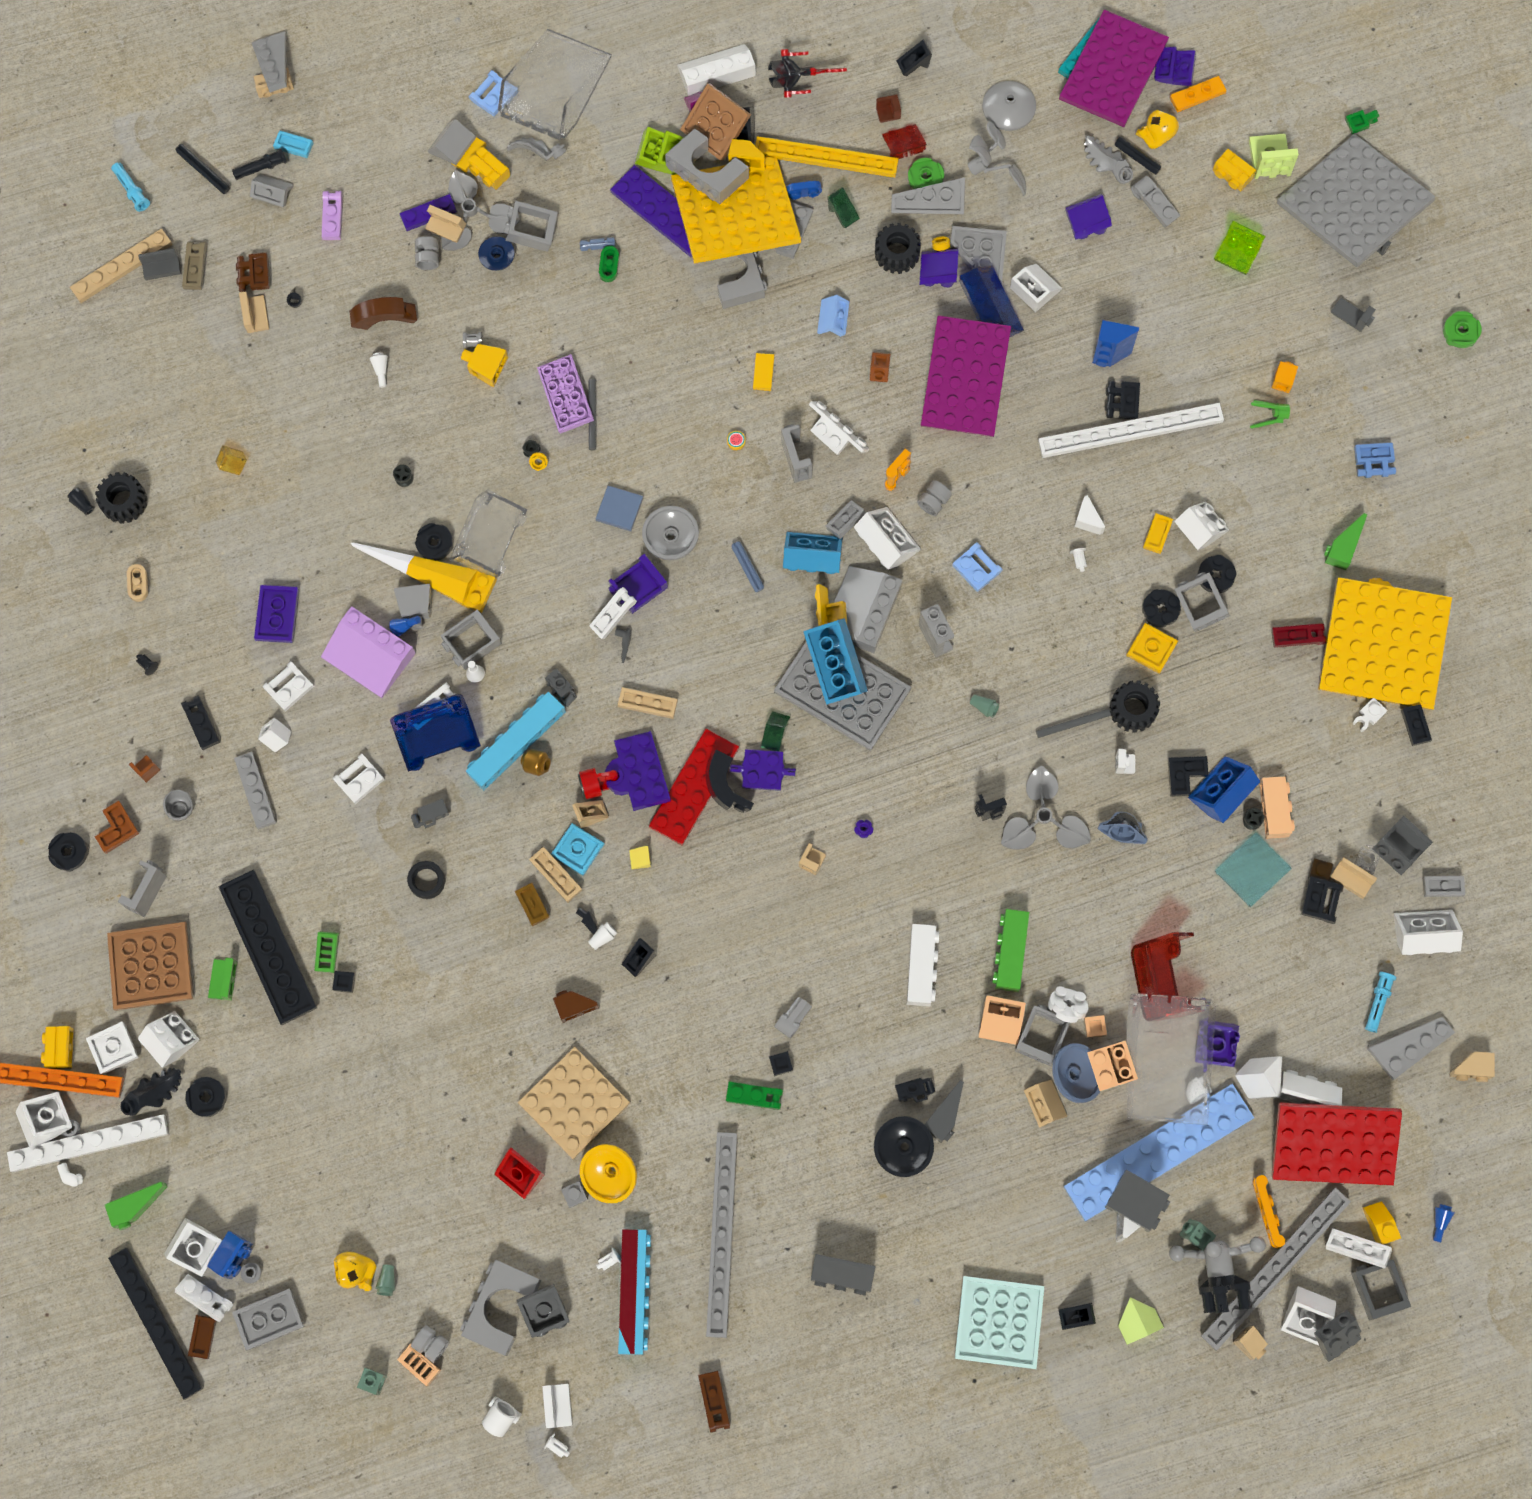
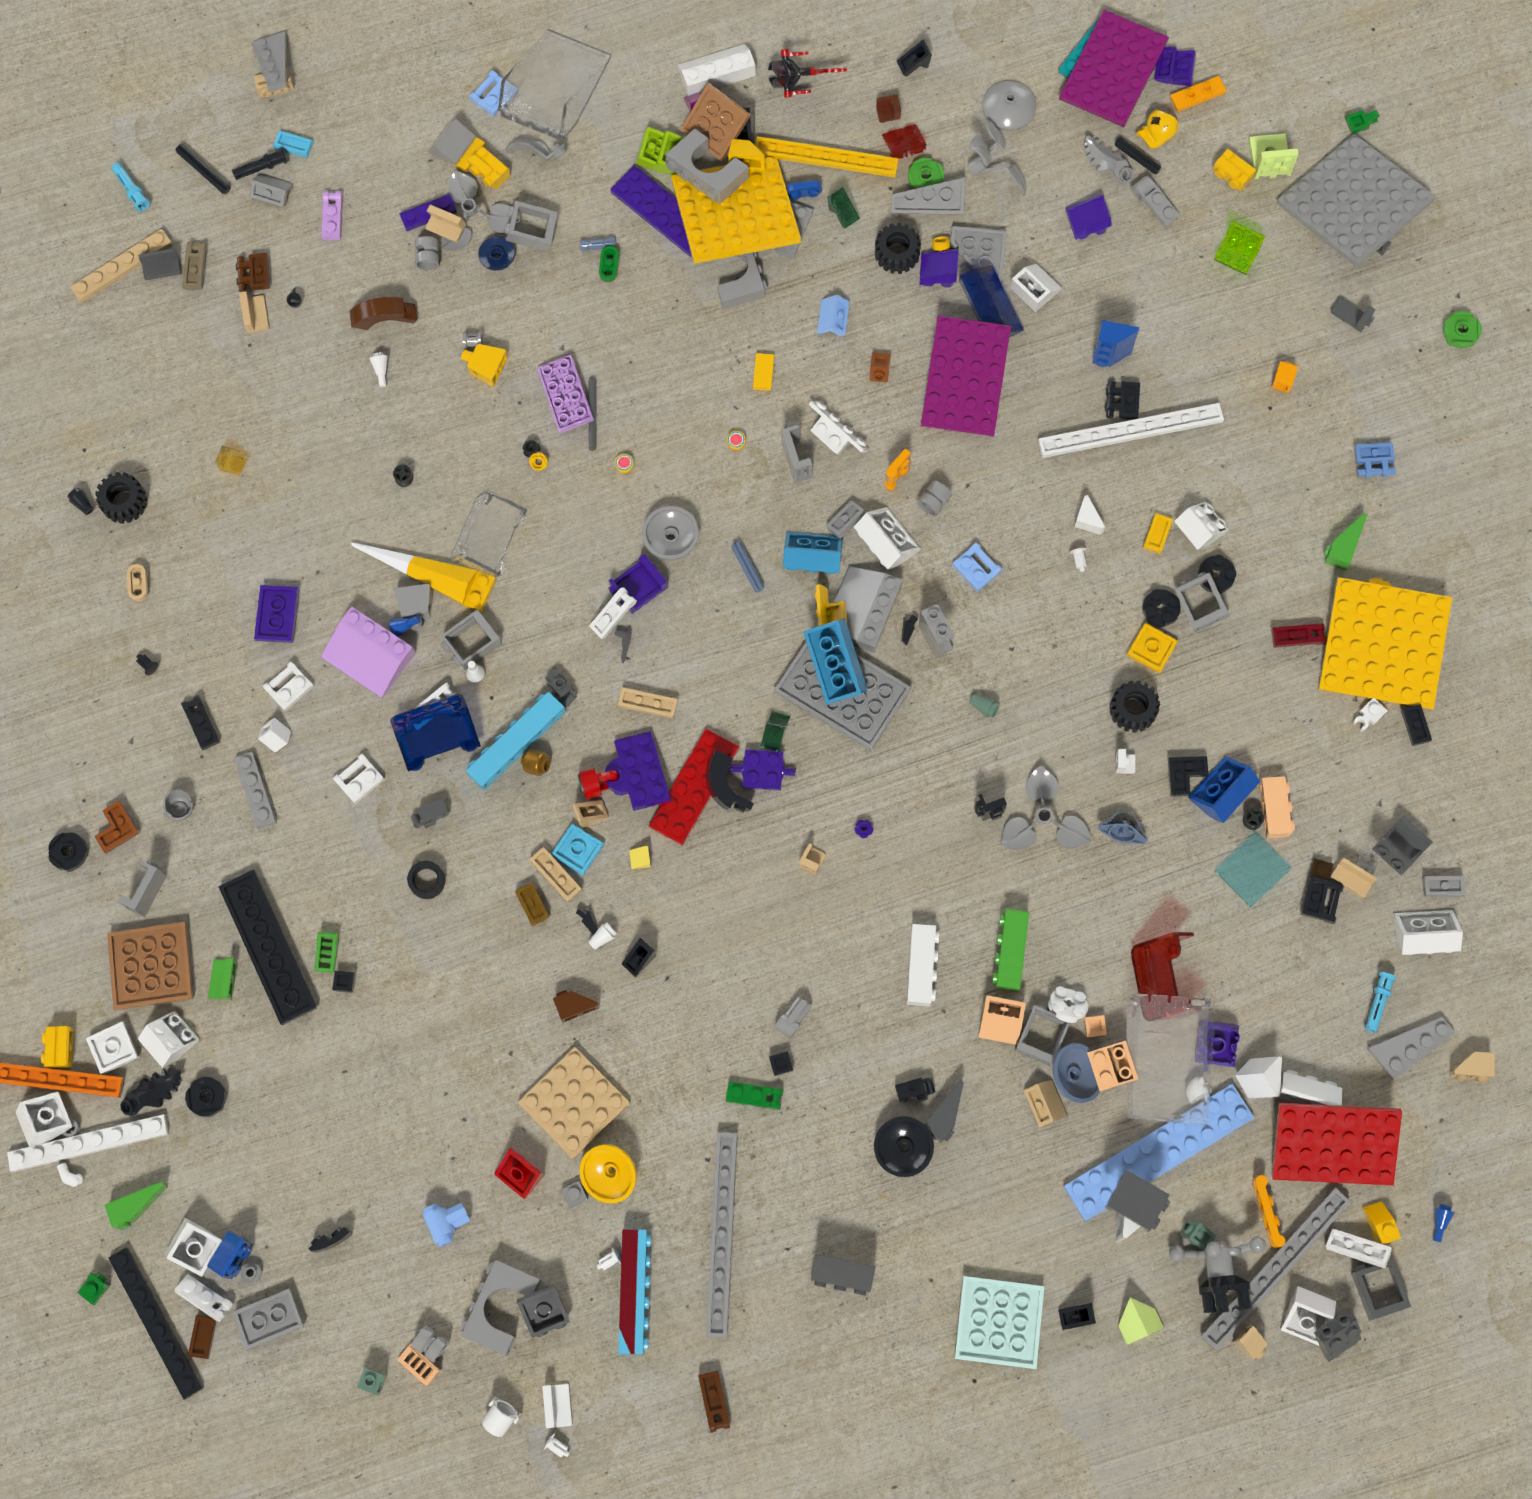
(94, 1287): none -> green bracket
(145, 768): dark orange panel -> none
(324, 1243): none -> black slope
(354, 1270): yellow piece -> none
(386, 1281): sand green cone -> none
(424, 538): black plate -> none
(443, 1222): none -> light blue piece
(619, 508): sand blue tile -> none
(624, 463): none -> tile
(908, 629): none -> black bar
(1073, 723): dark grey bar -> none
(1280, 411): bright green plant -> none

